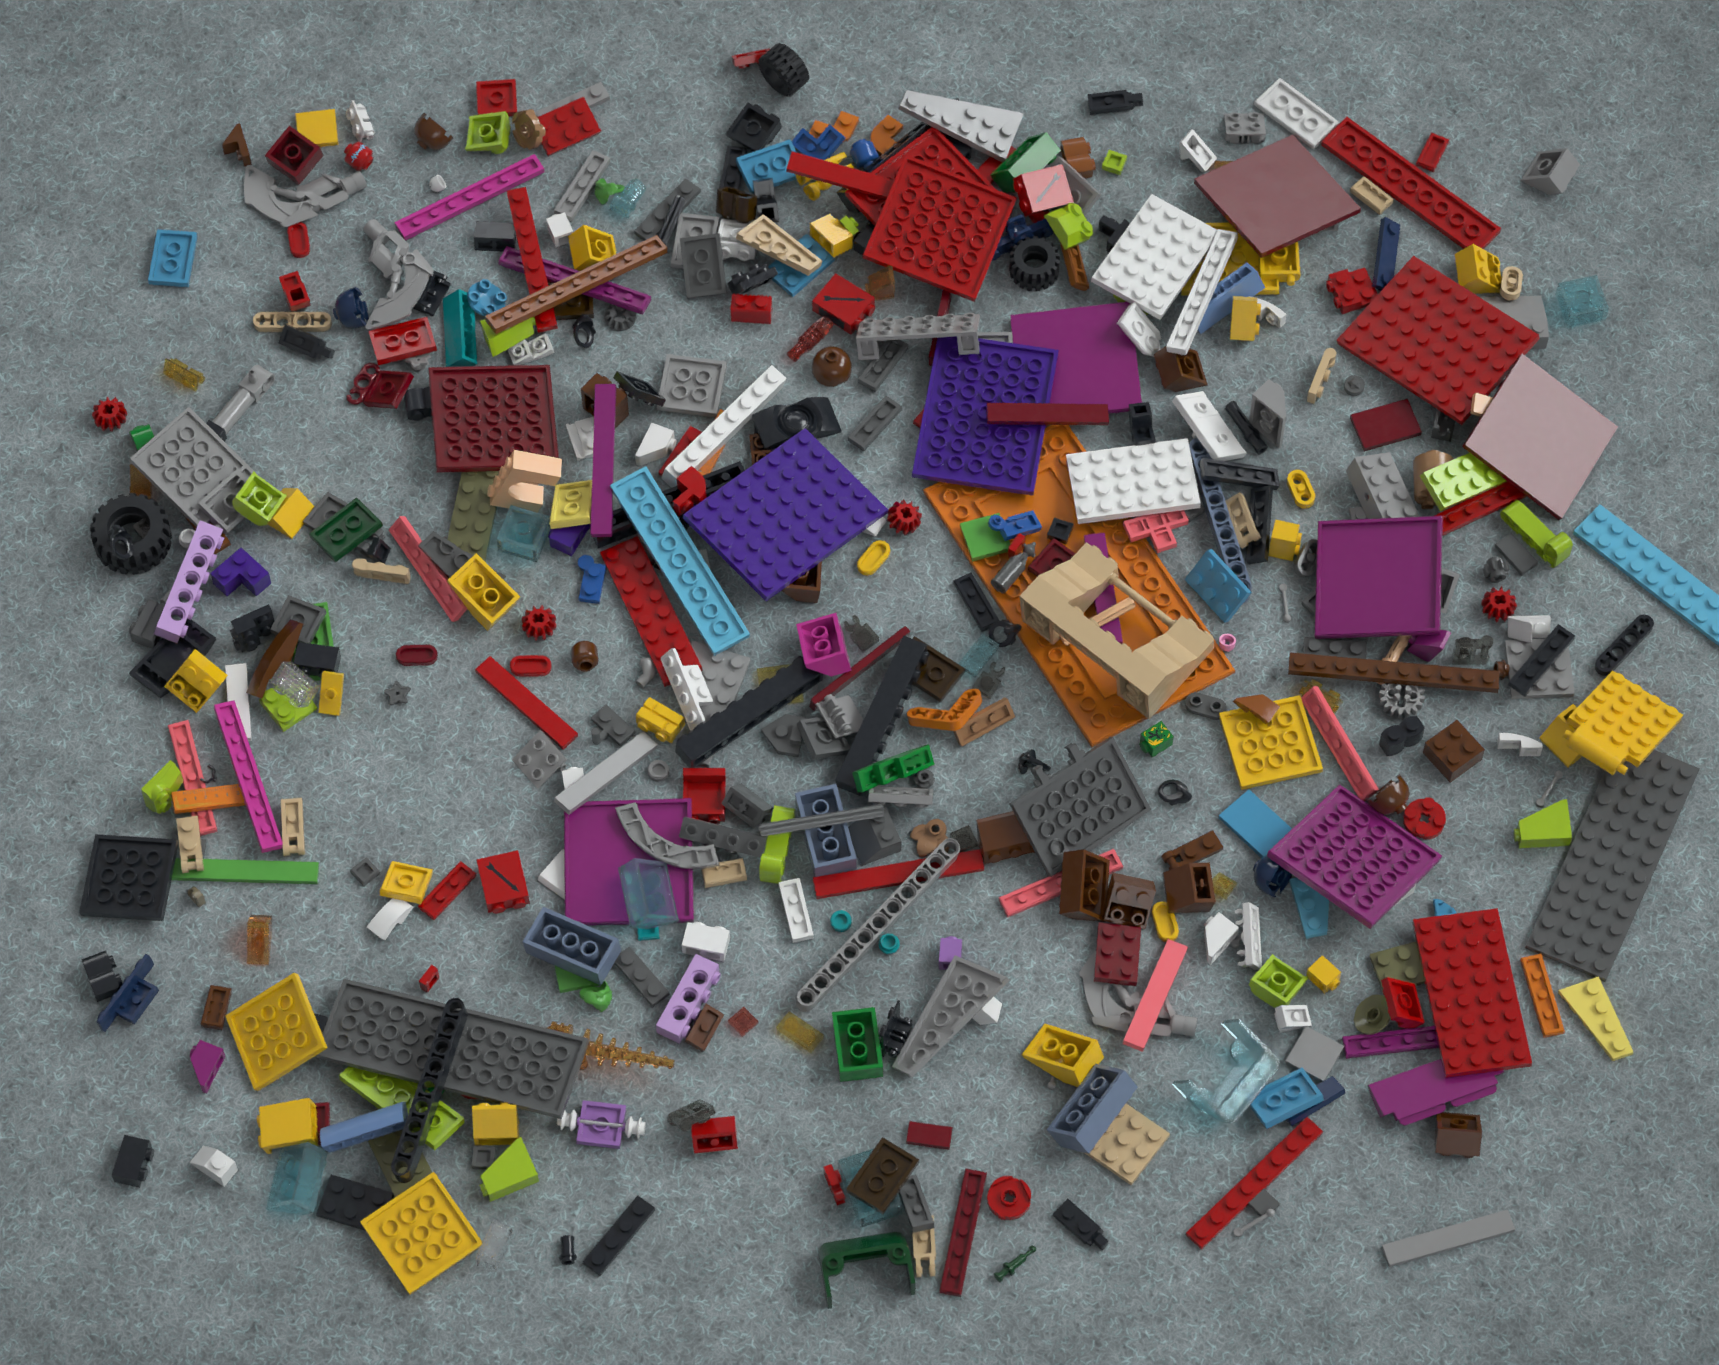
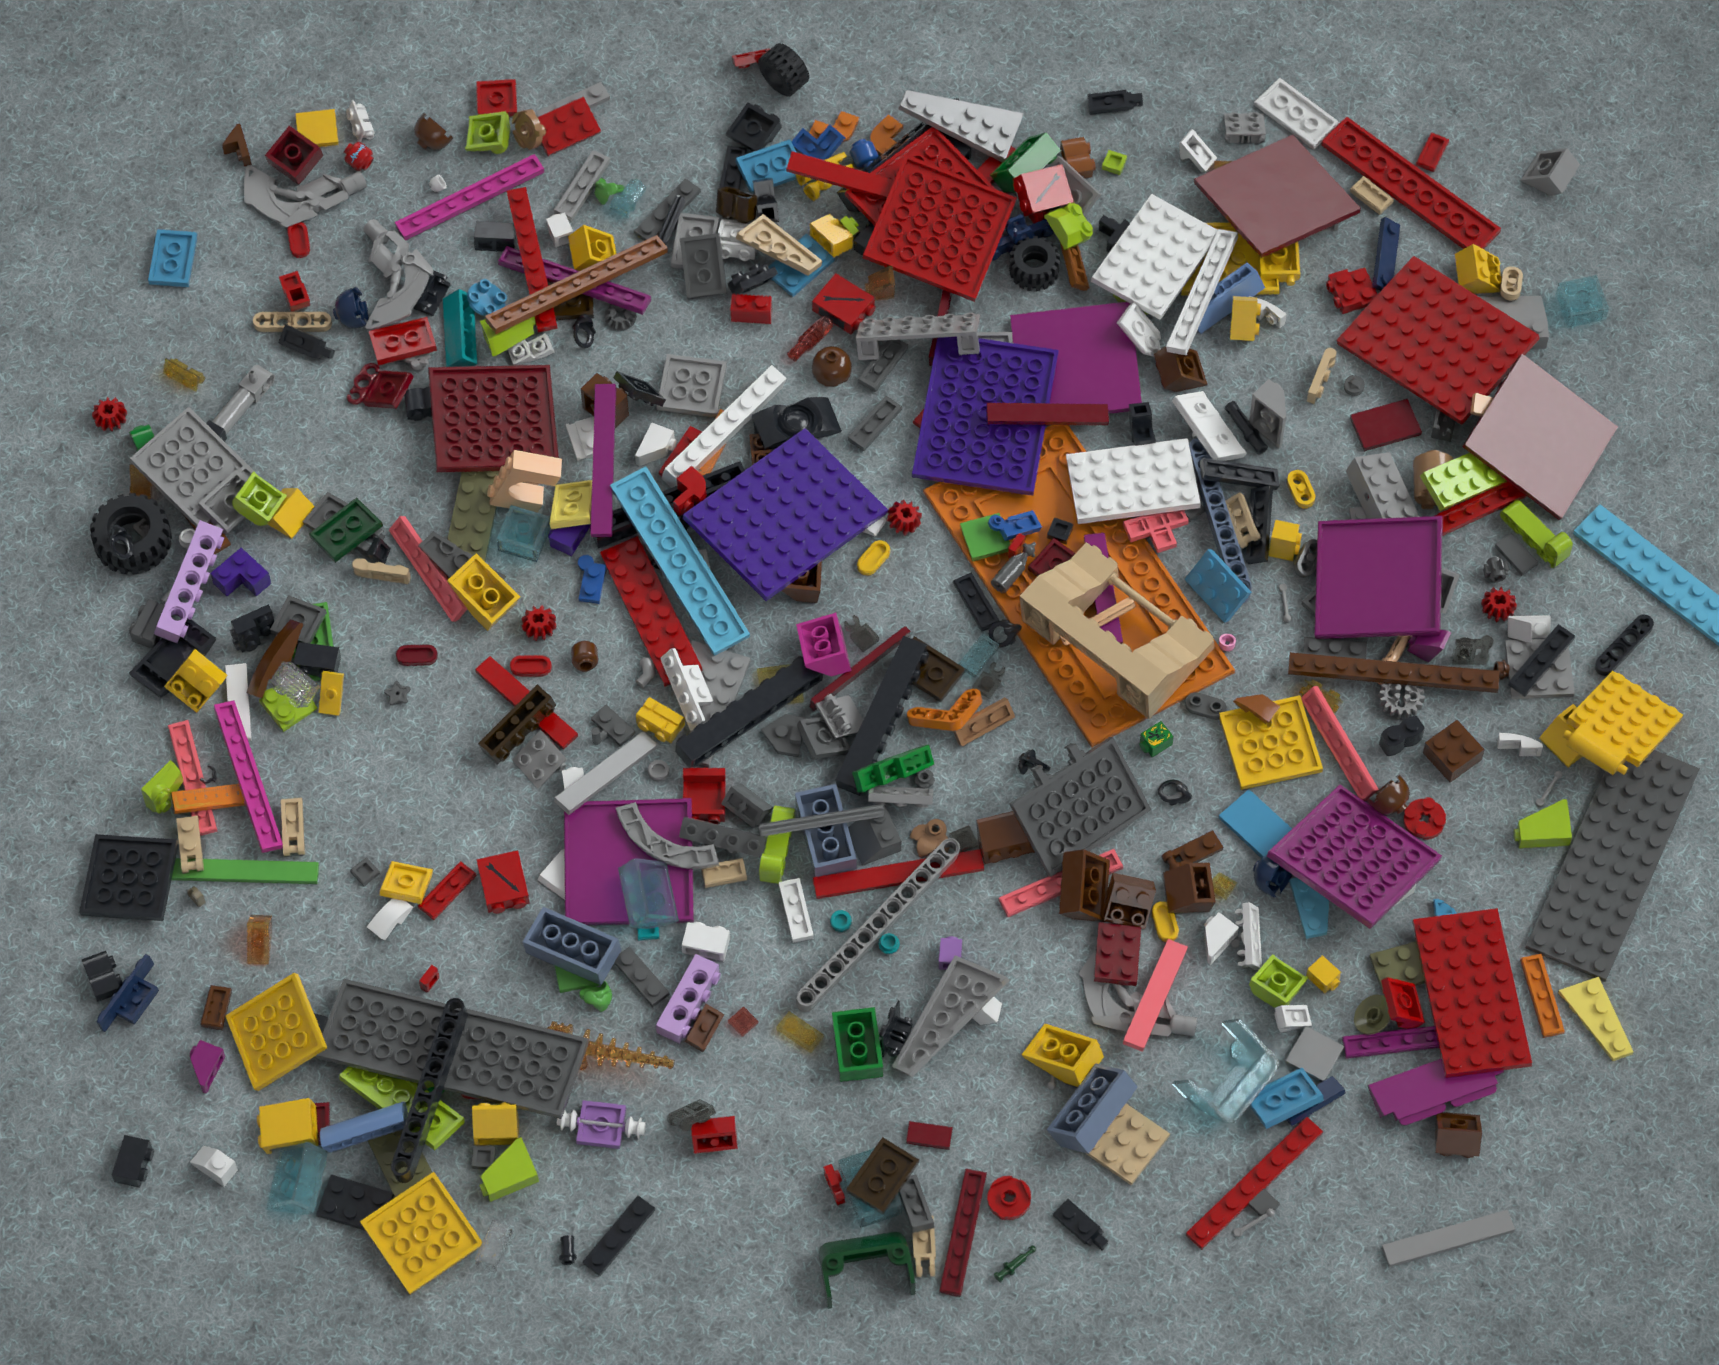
(517, 724): none -> dark brown brick

